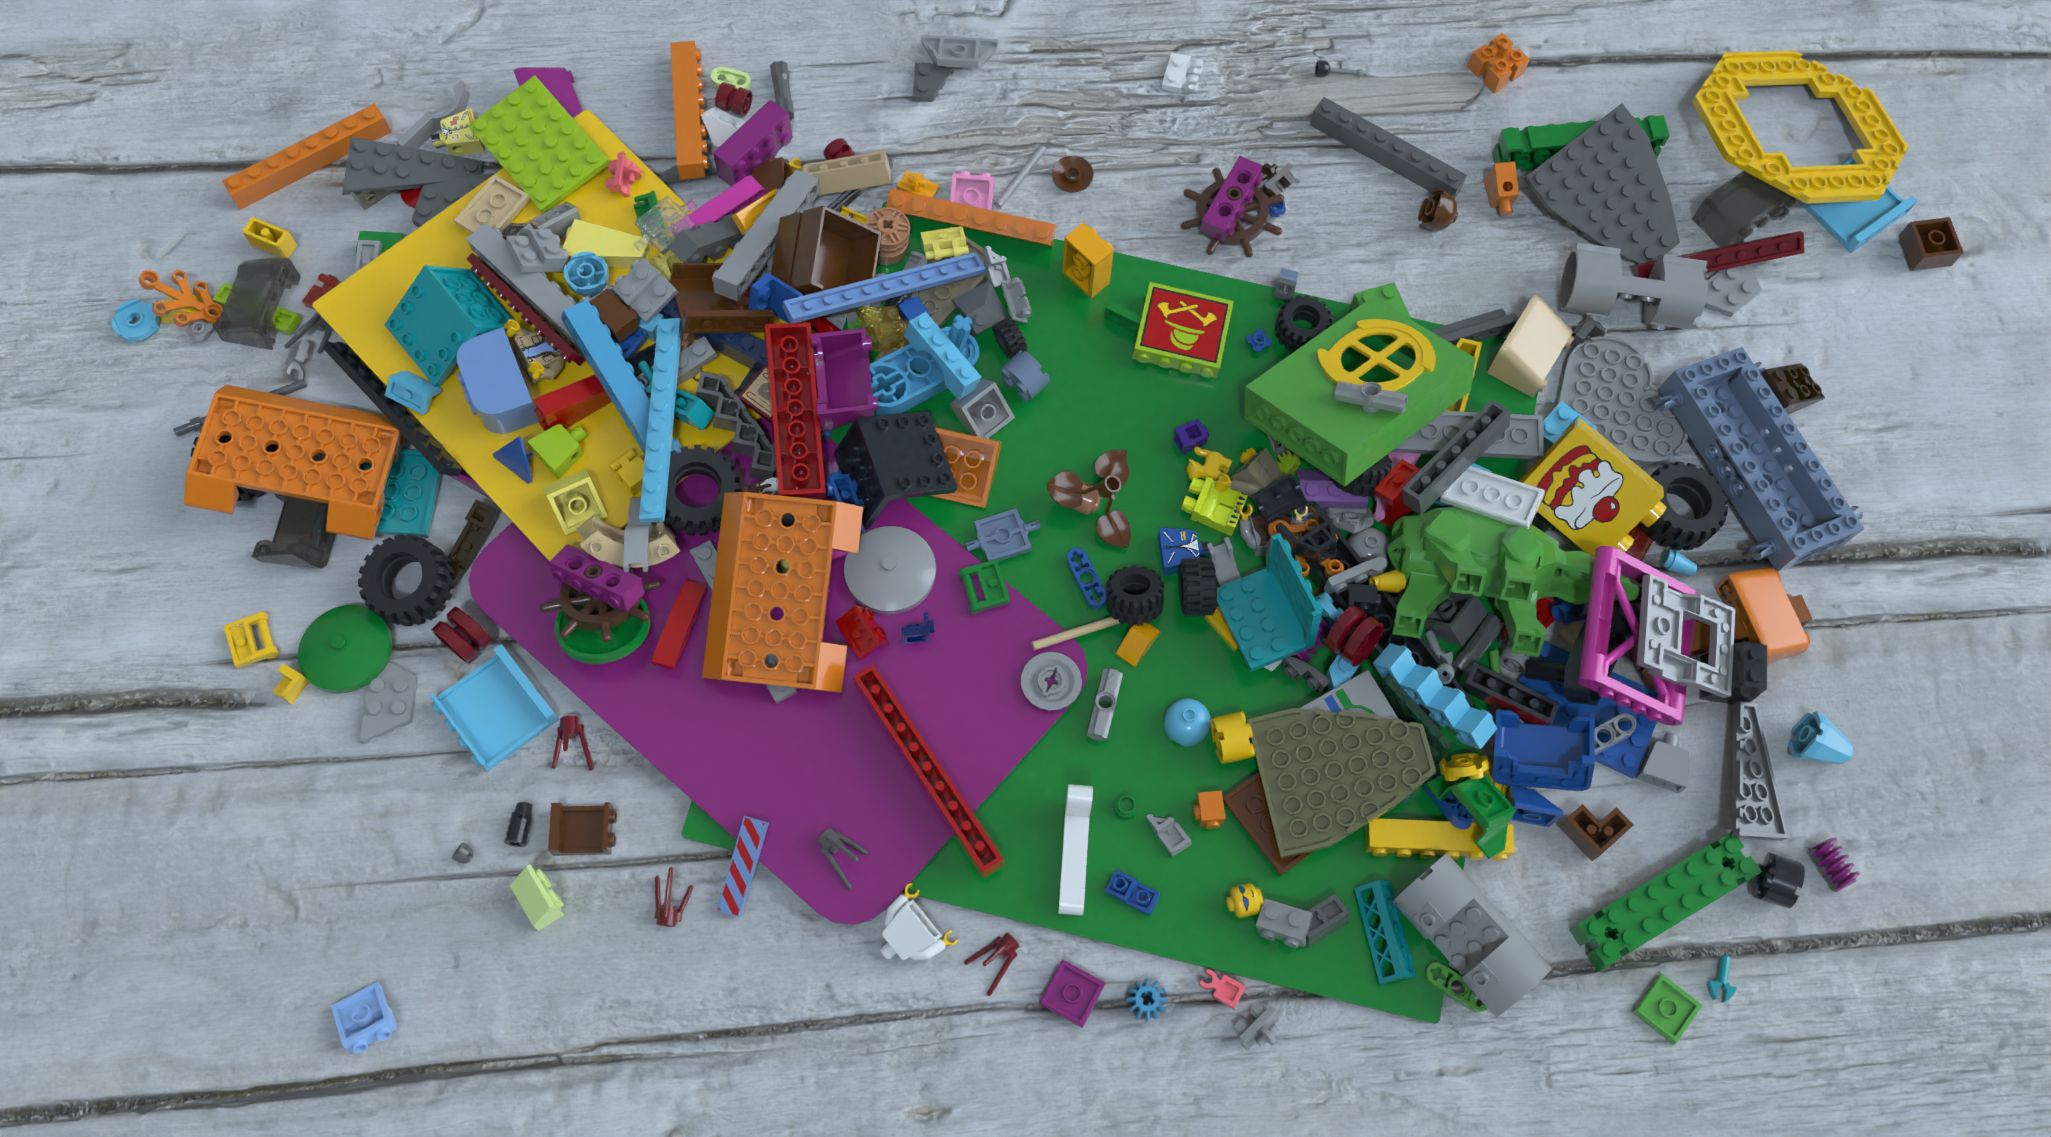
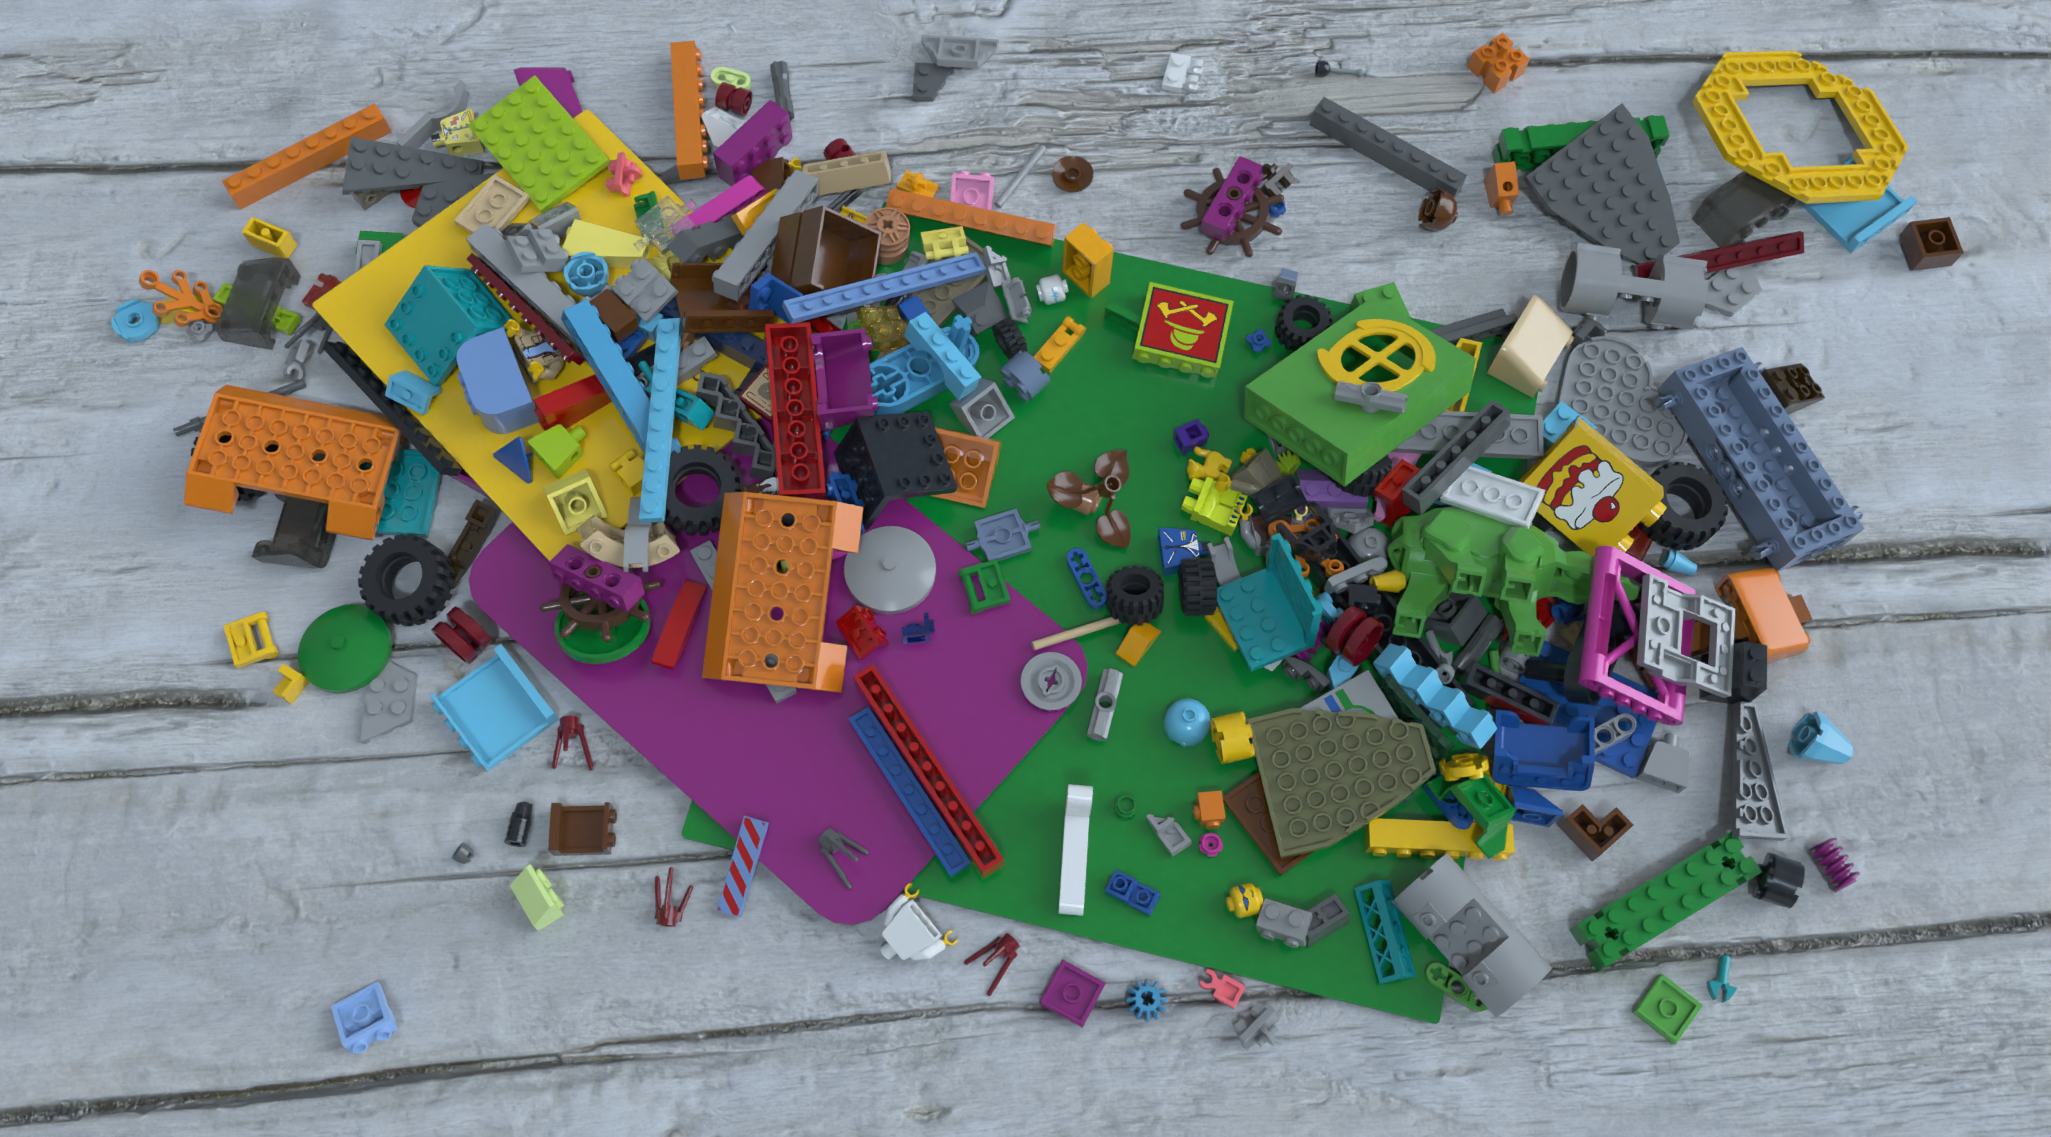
(909, 792): none -> blue plate
(1052, 289): none -> white head
(1059, 344): none -> light orange plate
(1210, 838): none -> dark pink plate

